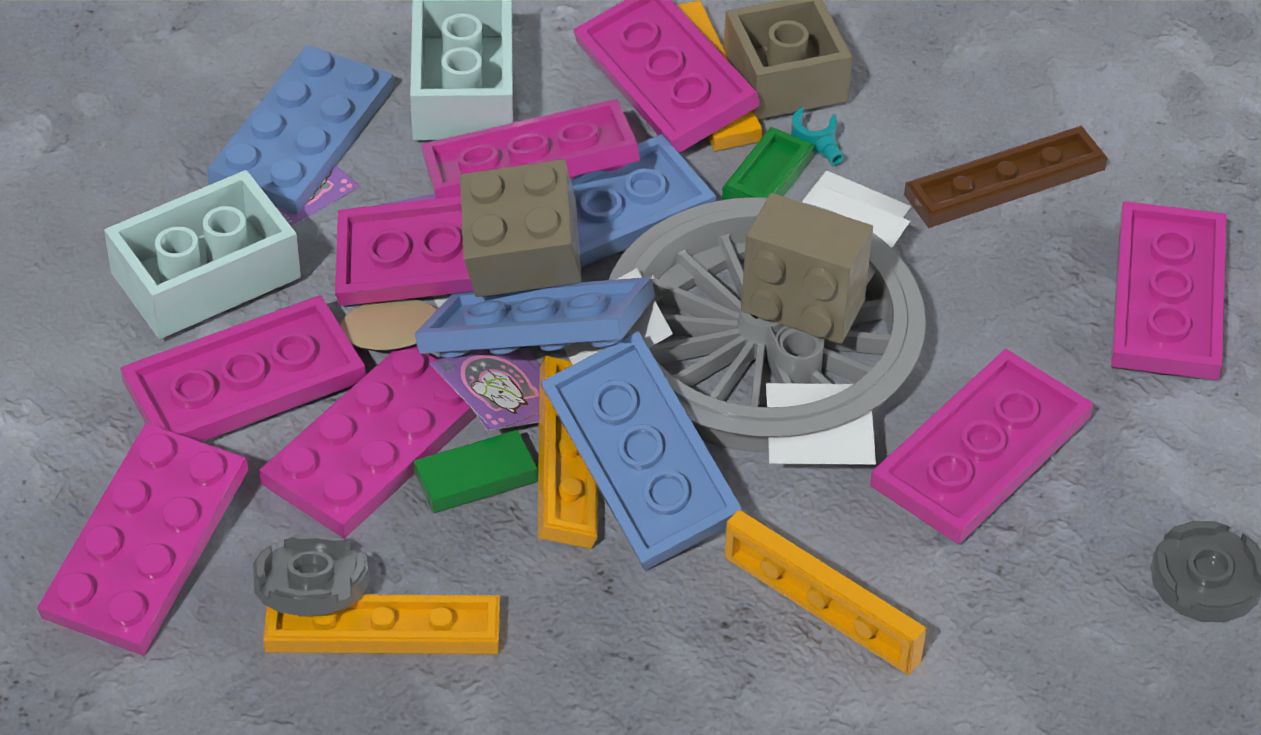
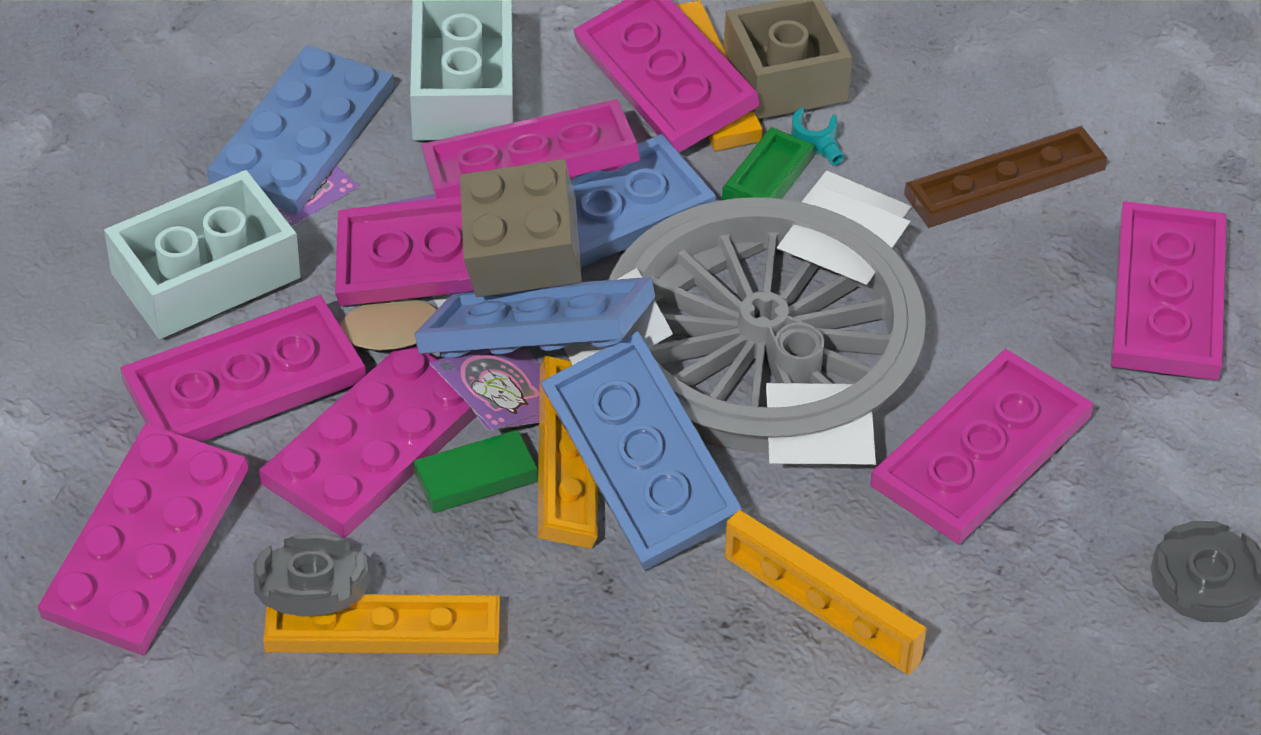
(806, 267): dark tan brick -> none

